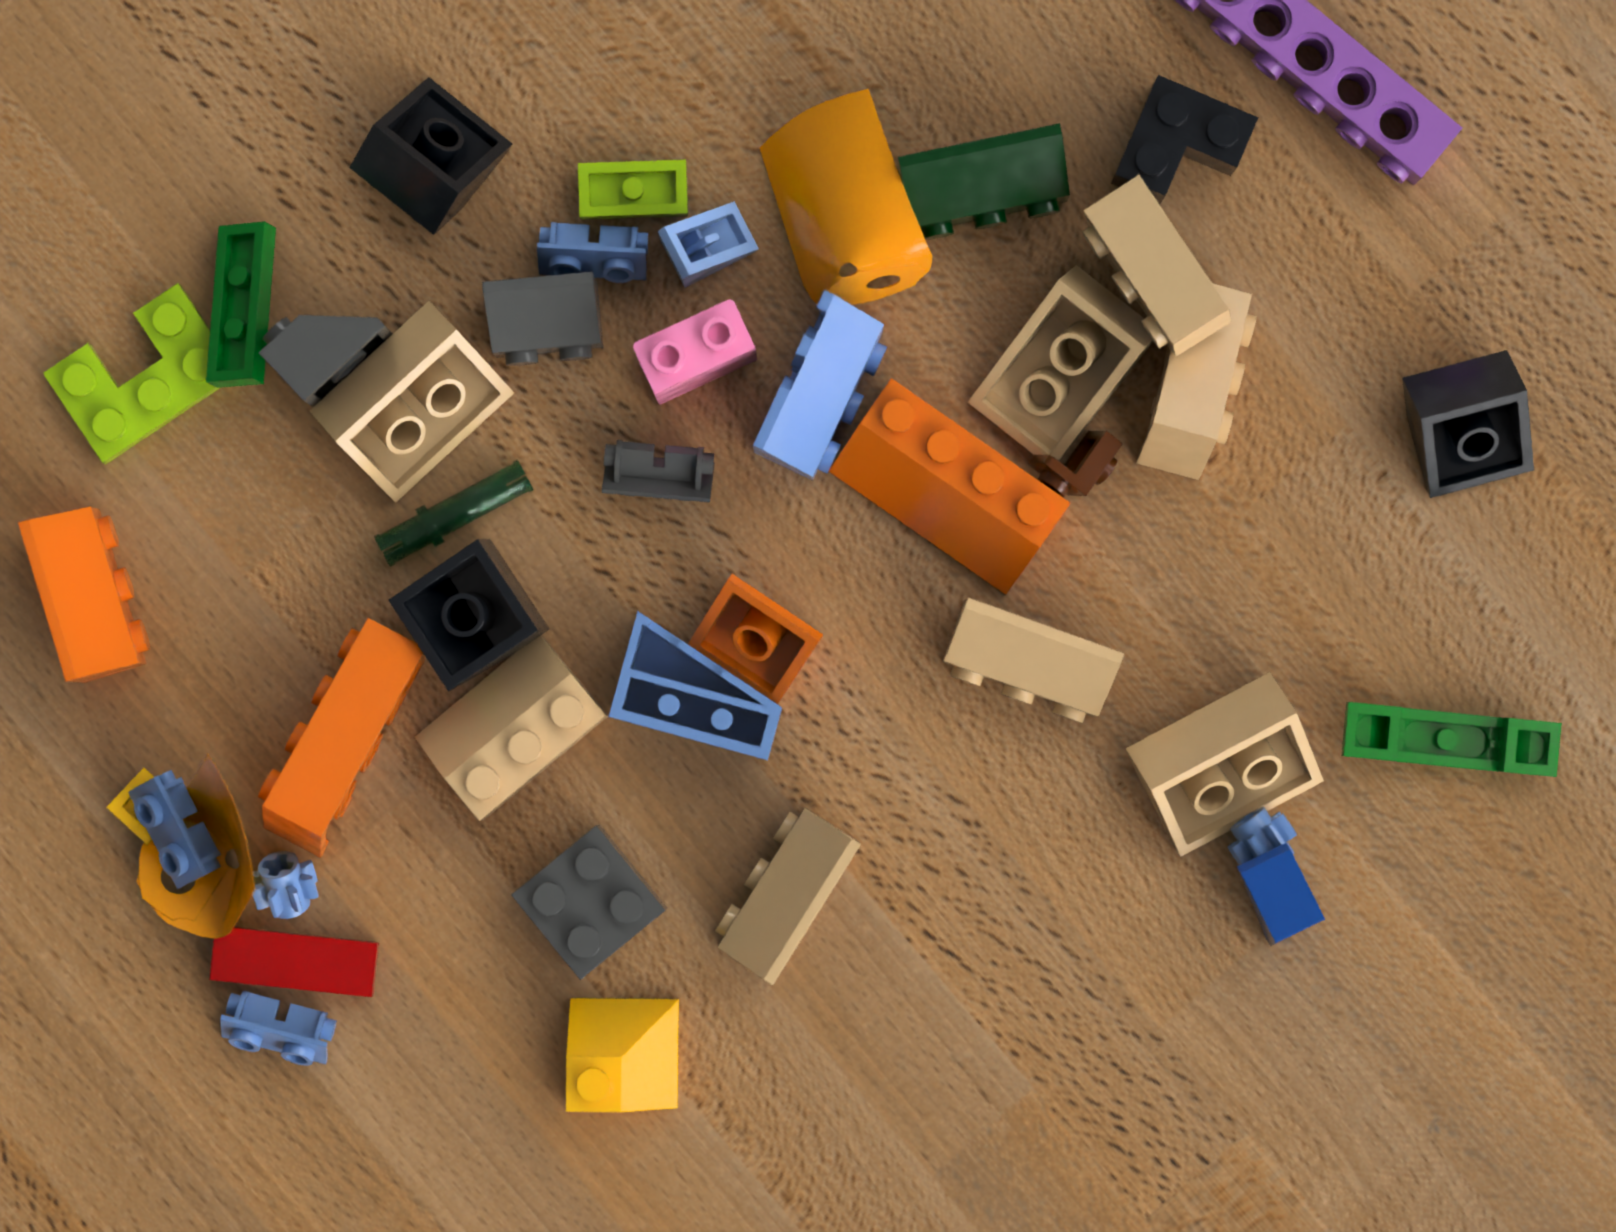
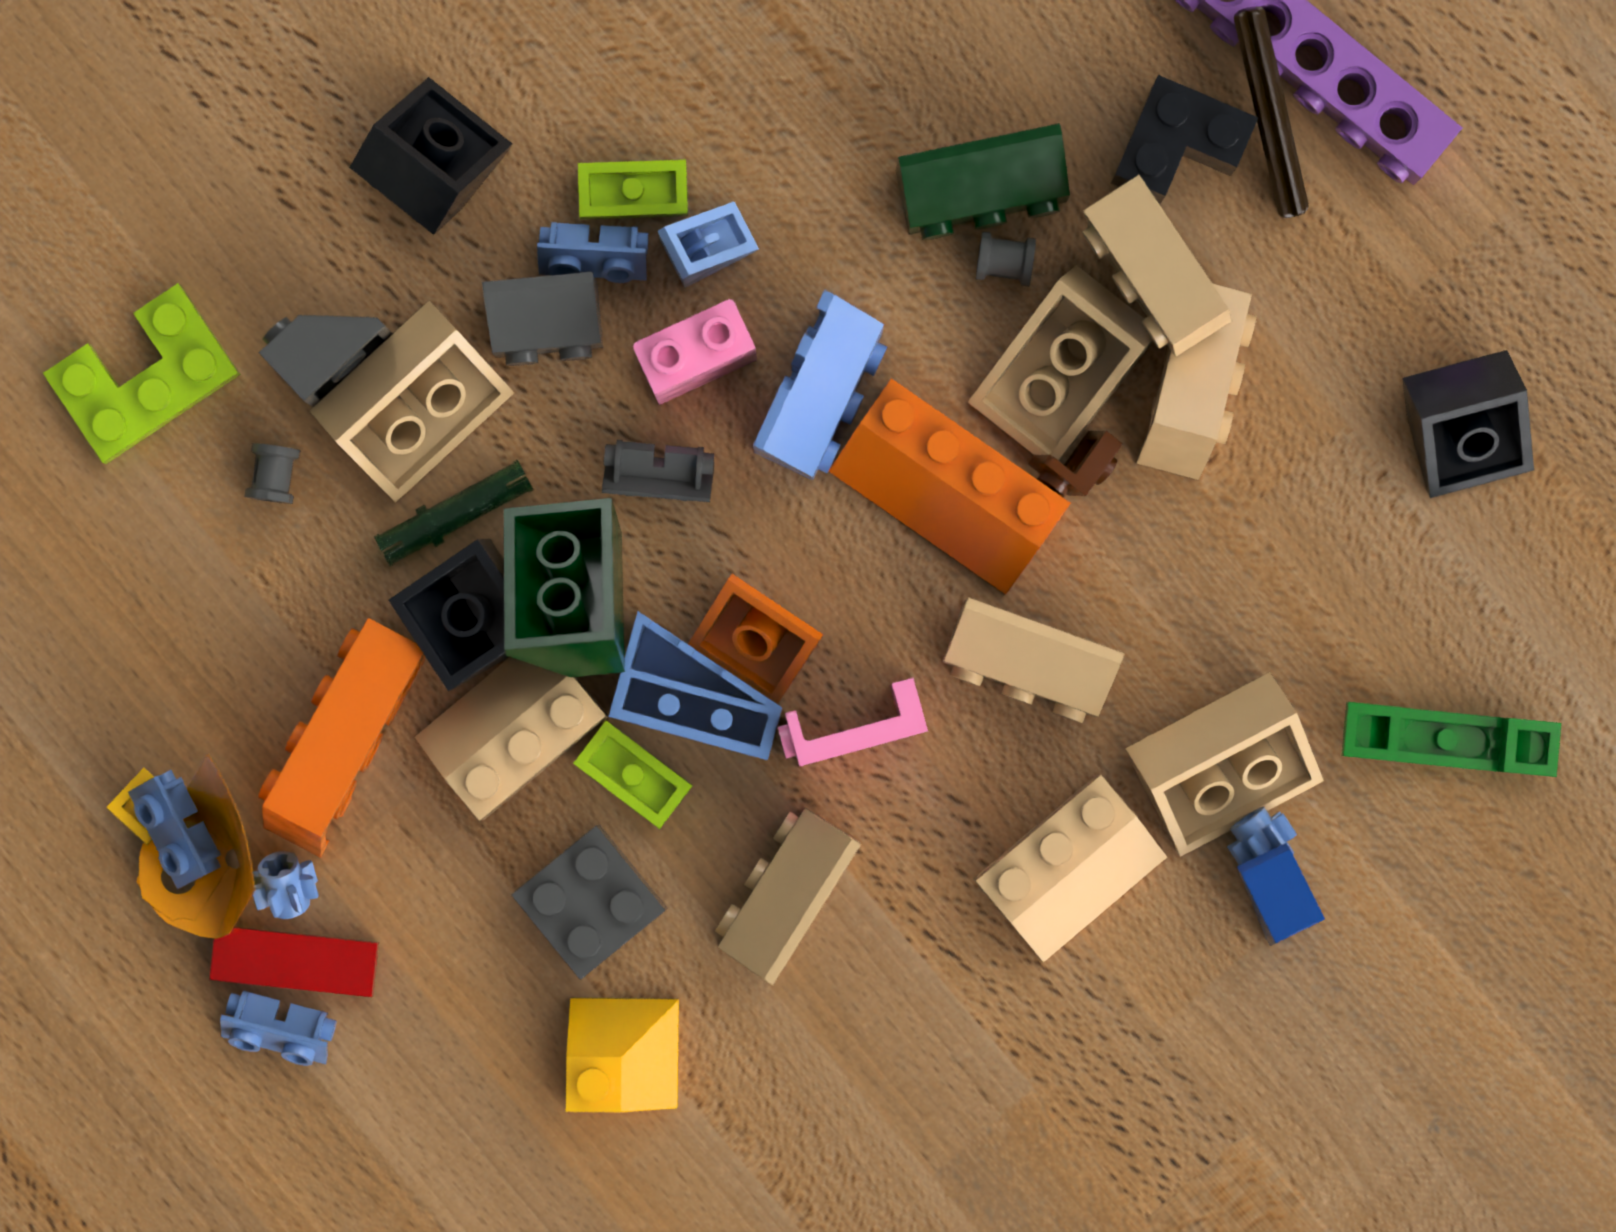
(84, 593): orange slope -> none
(240, 304): green plate -> none
(272, 473): none -> dark grey bush
(564, 587): none -> dark green slope
(632, 774): none -> lime plate
(844, 201): light orange piece -> none
(908, 723): none -> bright pink panel
(1005, 259): none -> dark grey bush
(1070, 867): none -> tan slope
(1272, 111): none -> dark brown axle

